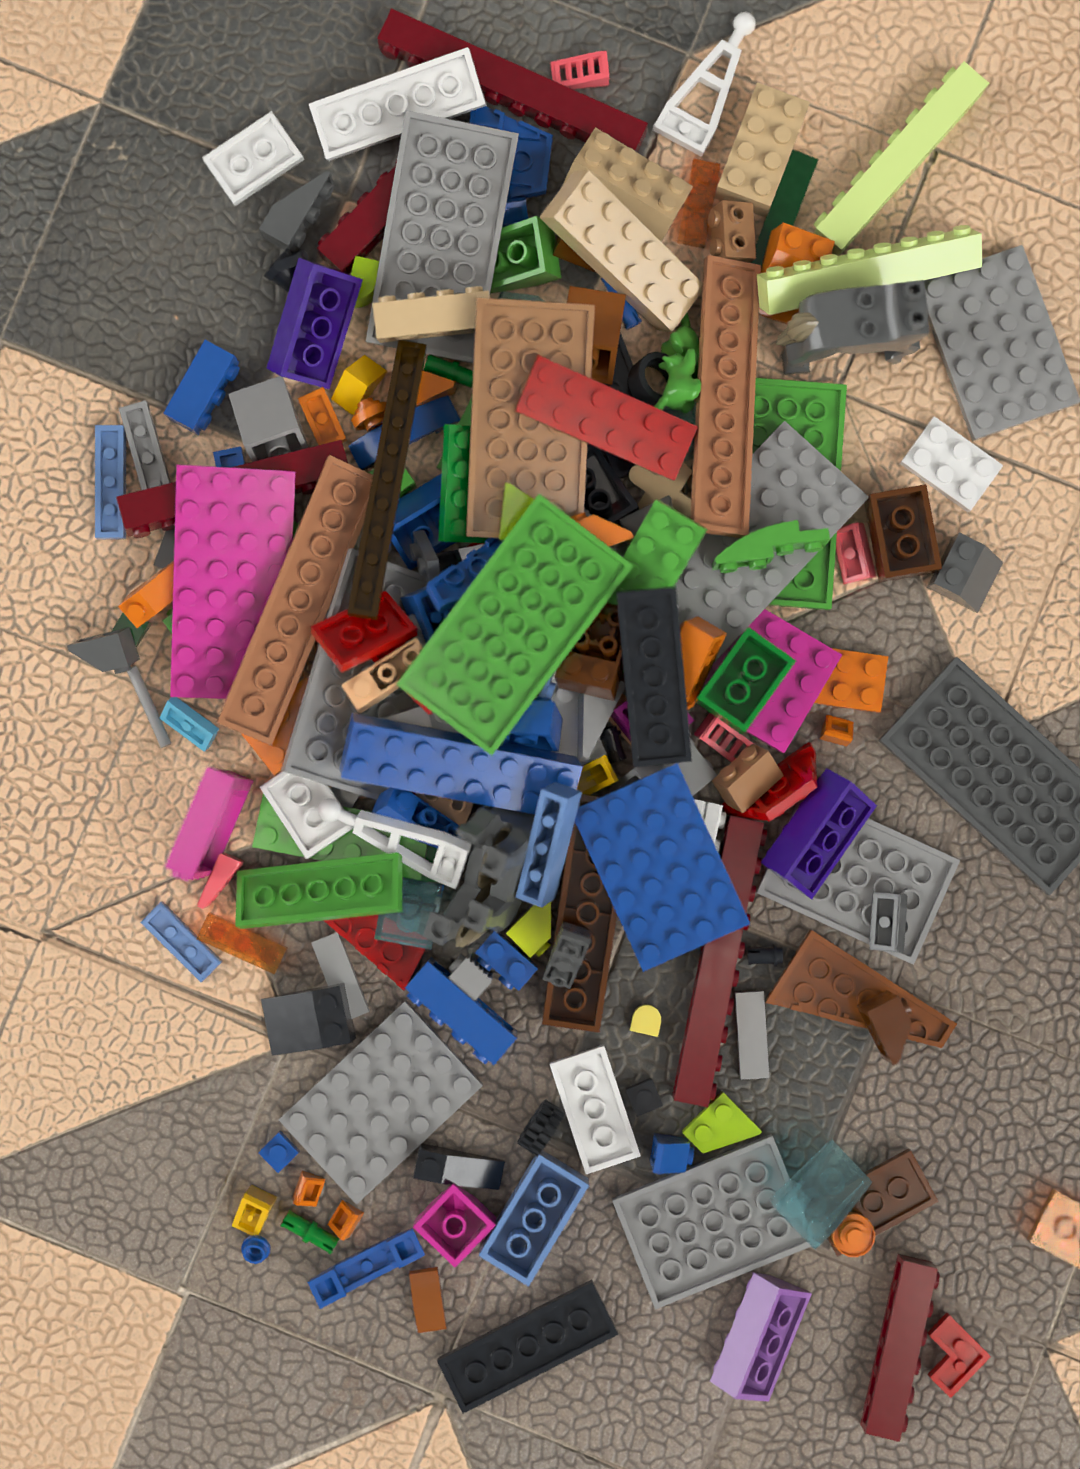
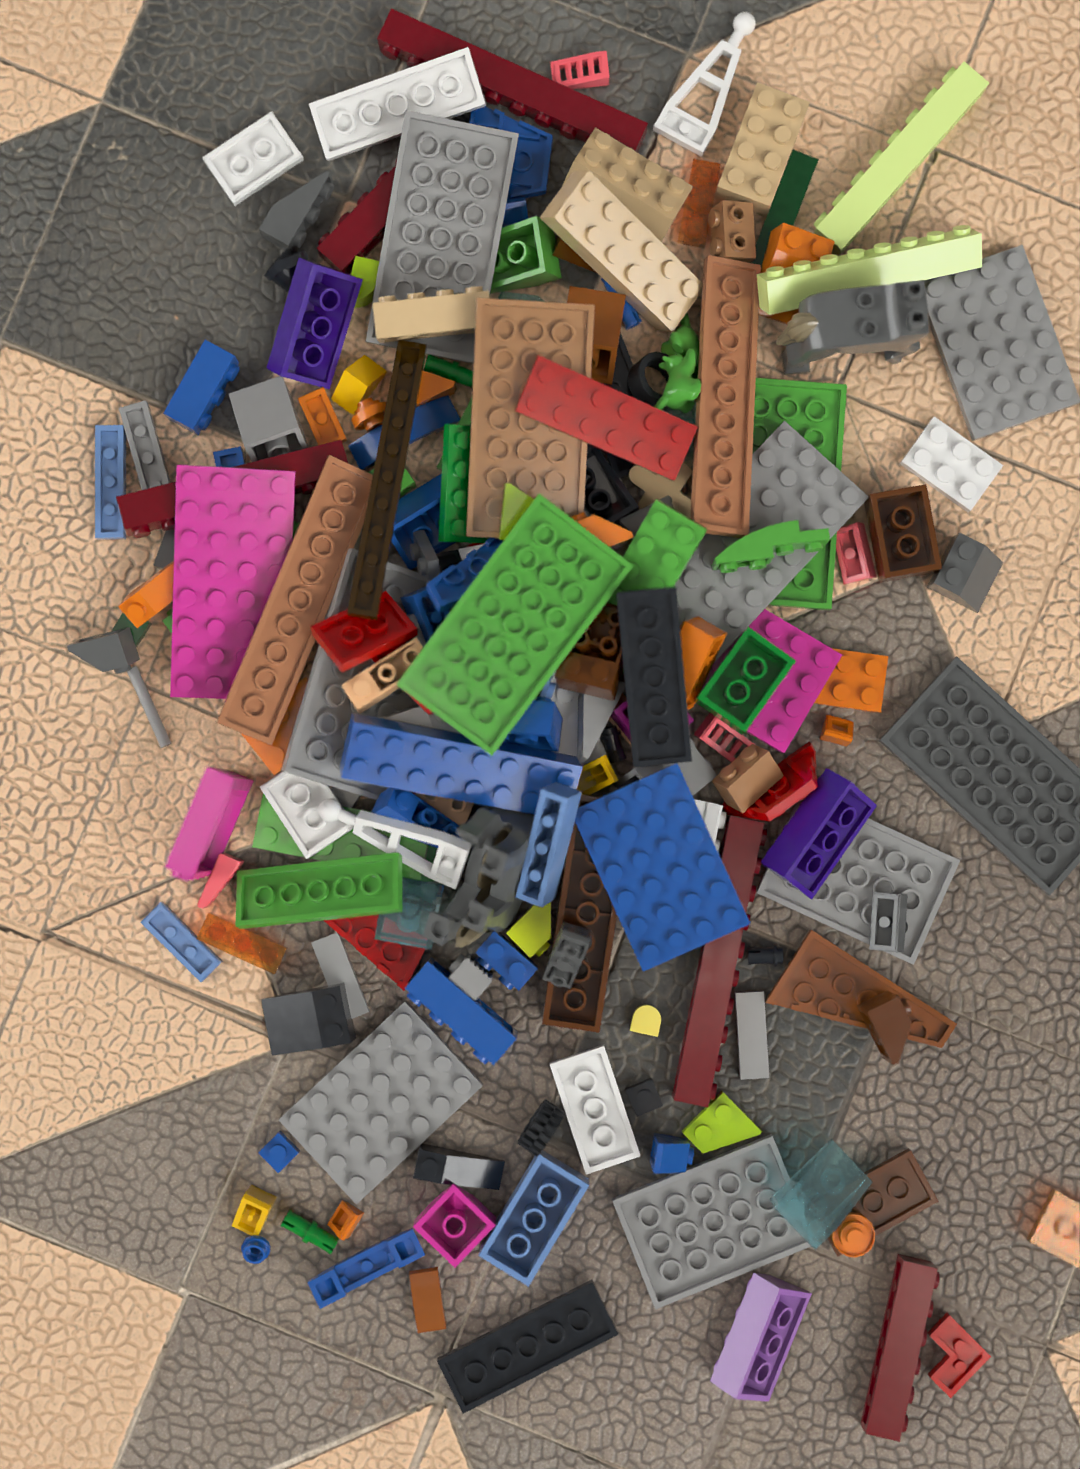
(189, 723): medium azure plate -> none
(308, 1189): orange slope -> none

